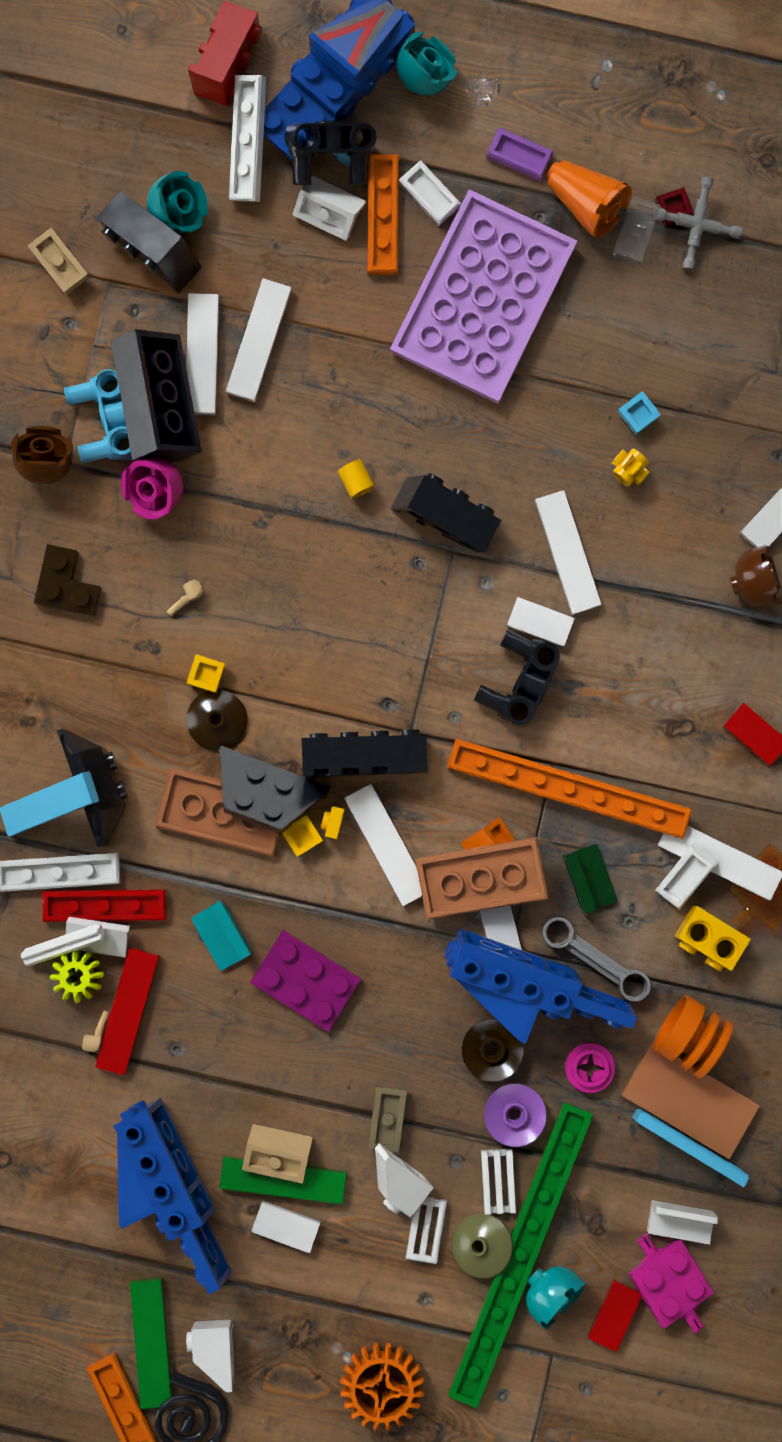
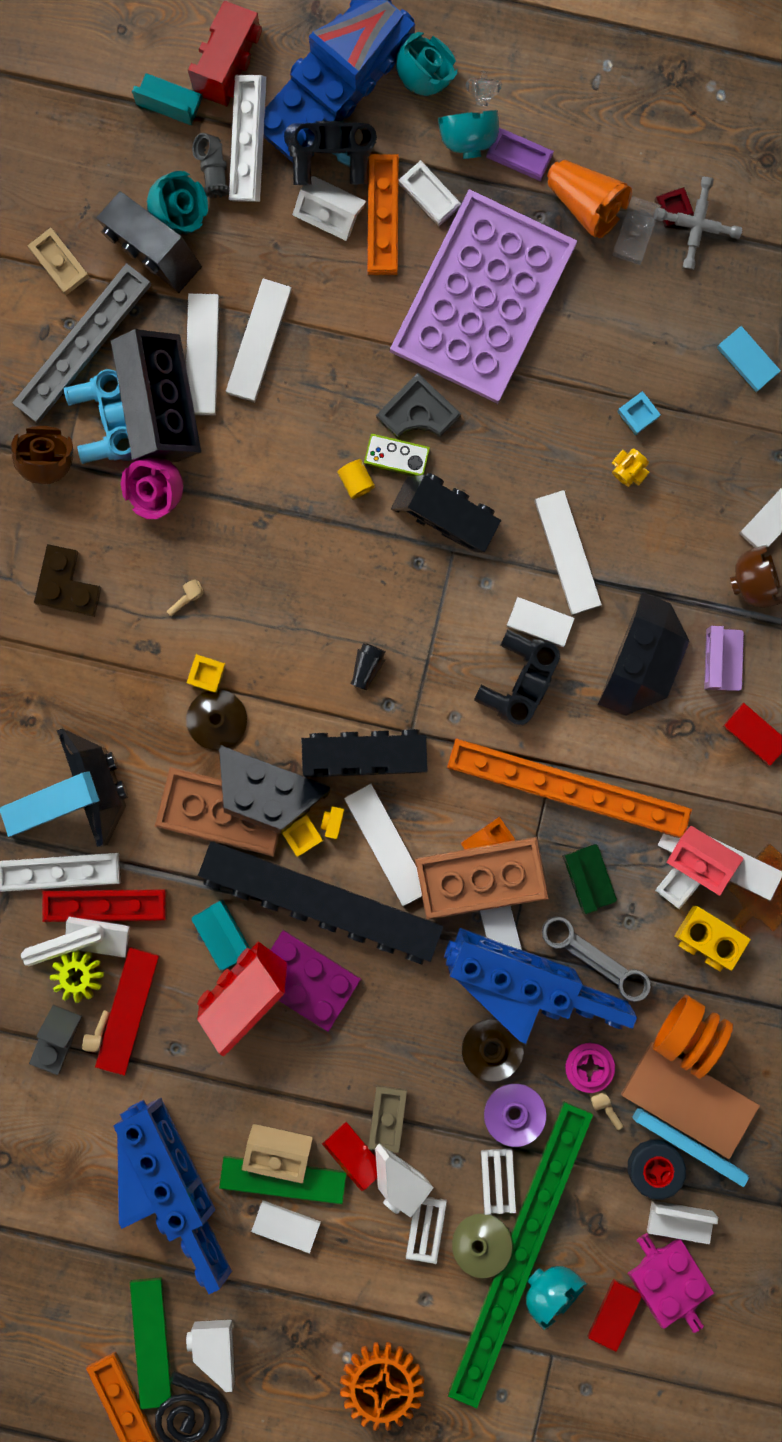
(55, 1039): none -> dark grey slope
(82, 343): none -> light grey plate
(167, 99): none -> teal panel
(211, 164): none -> dark grey connector
(242, 996): none -> slope
(320, 901): none -> black brick
(352, 1156): none -> red tile
(367, 664): none -> black cone
(396, 455): none -> tile
(418, 407): none -> dark grey tile
(469, 132): none -> teal cylinder
(601, 1101): none -> tan hand
(646, 658): none -> black wedge
(666, 1174): none -> black wheel
(705, 860): none -> coral panel
(723, 659): none -> lavender panel
(748, 359): none -> medium azure tile

